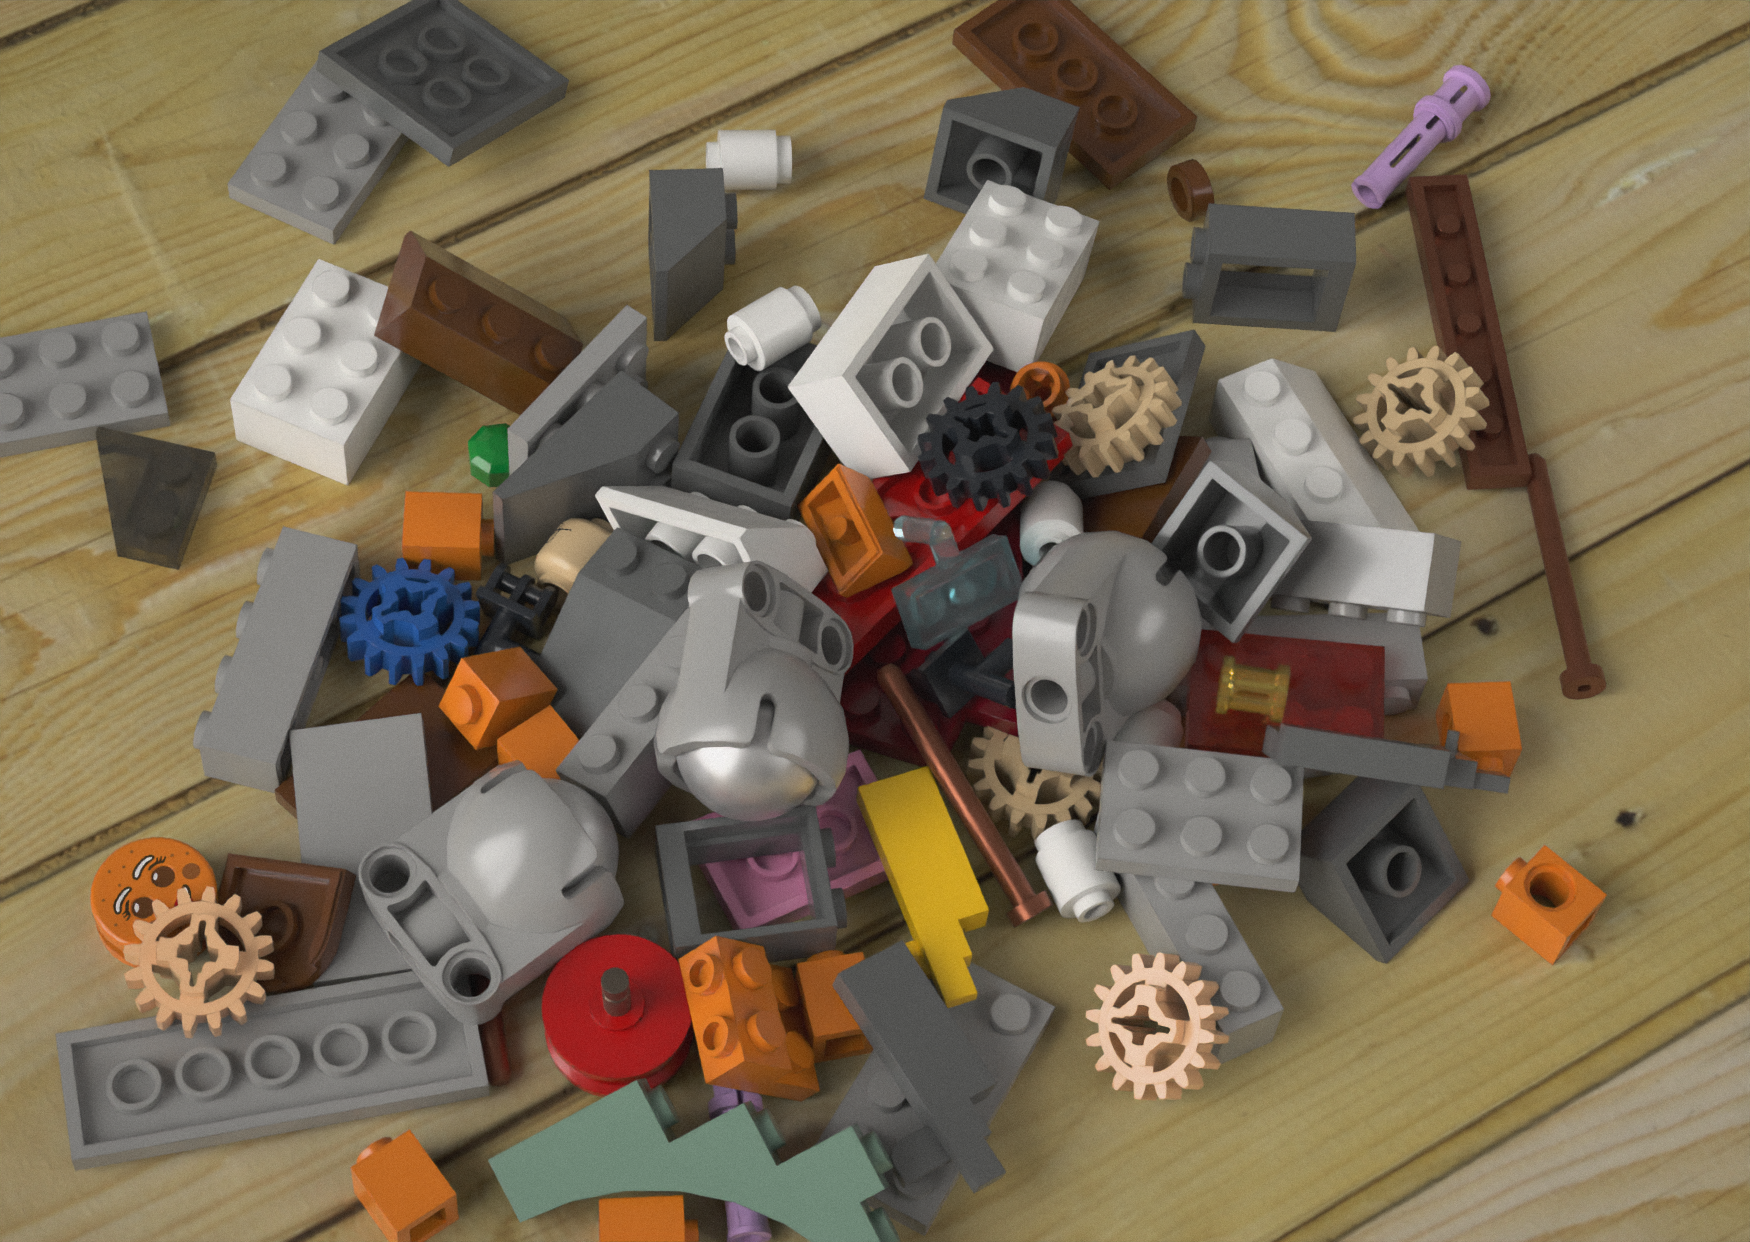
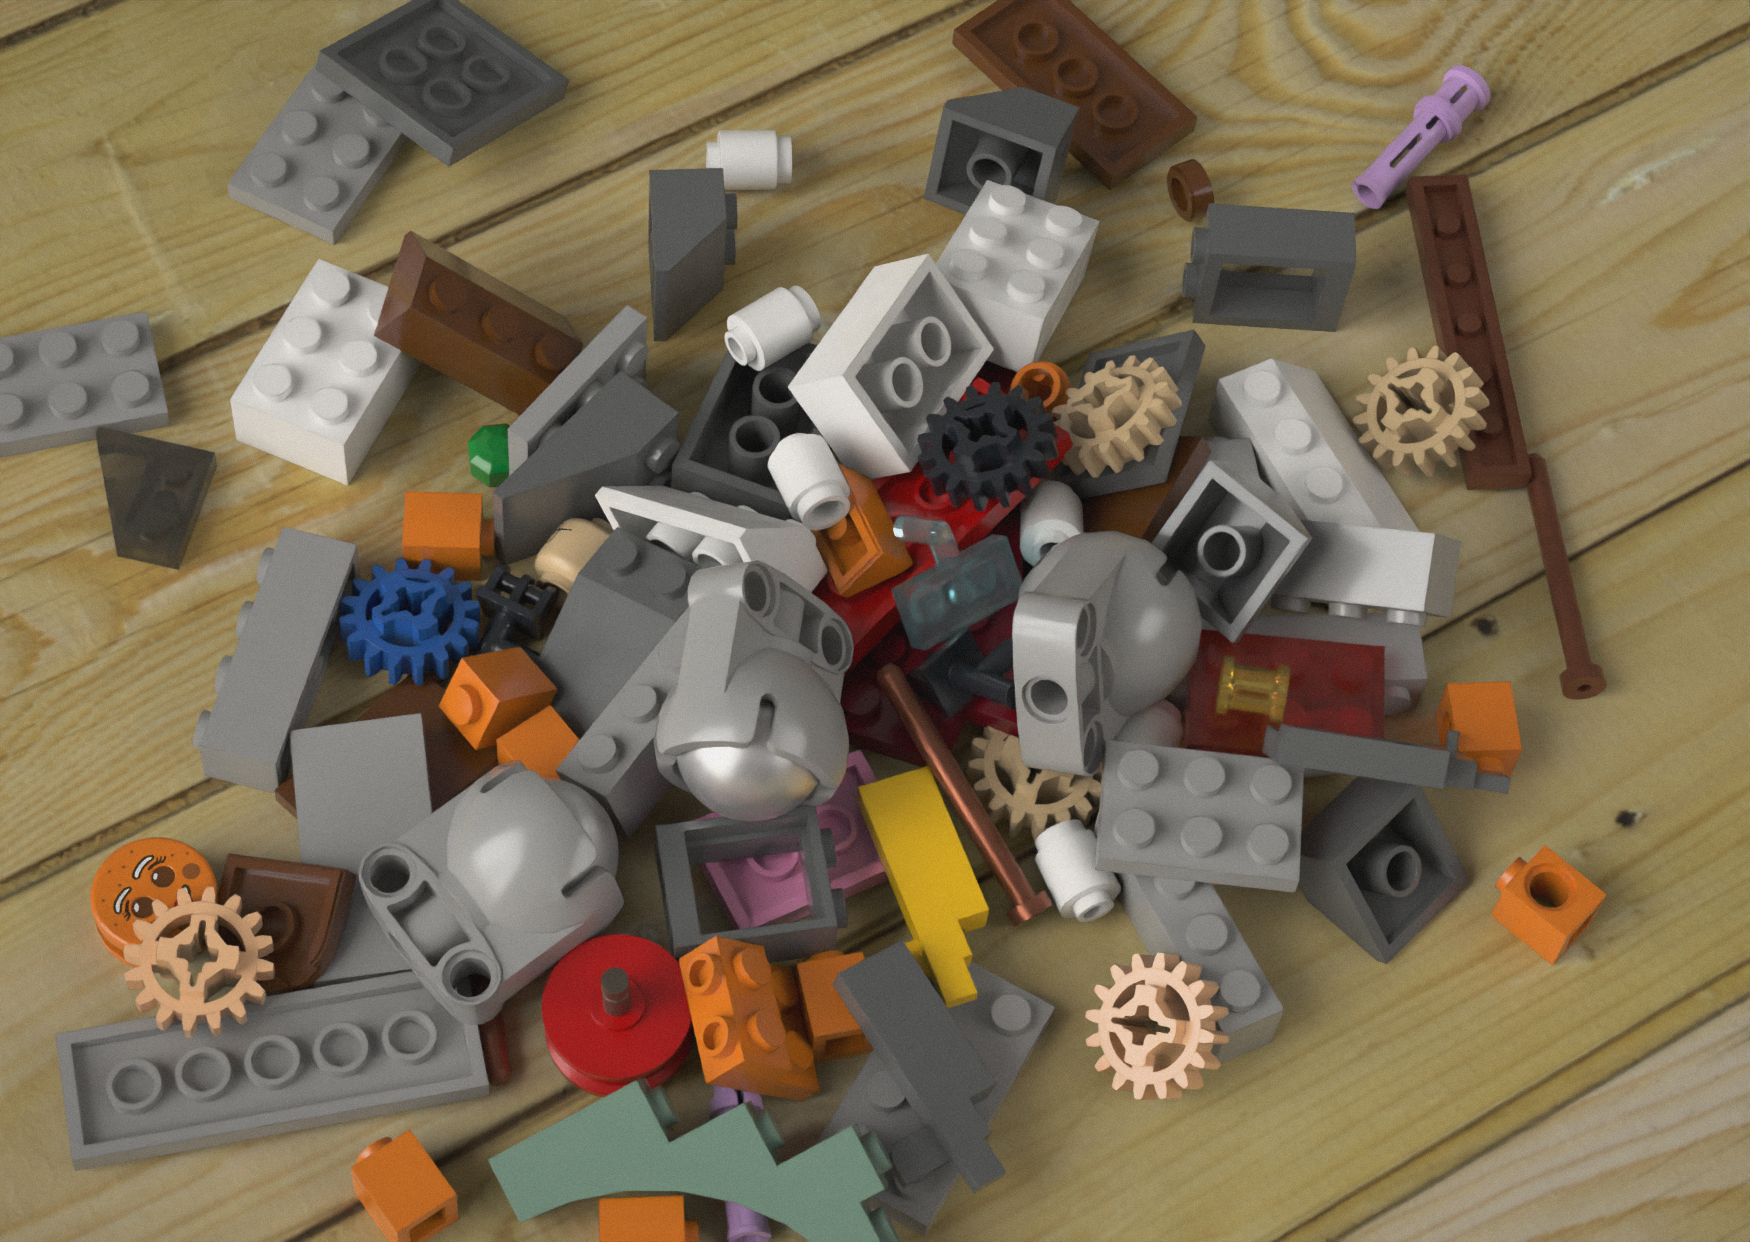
(810, 480): none -> white brick

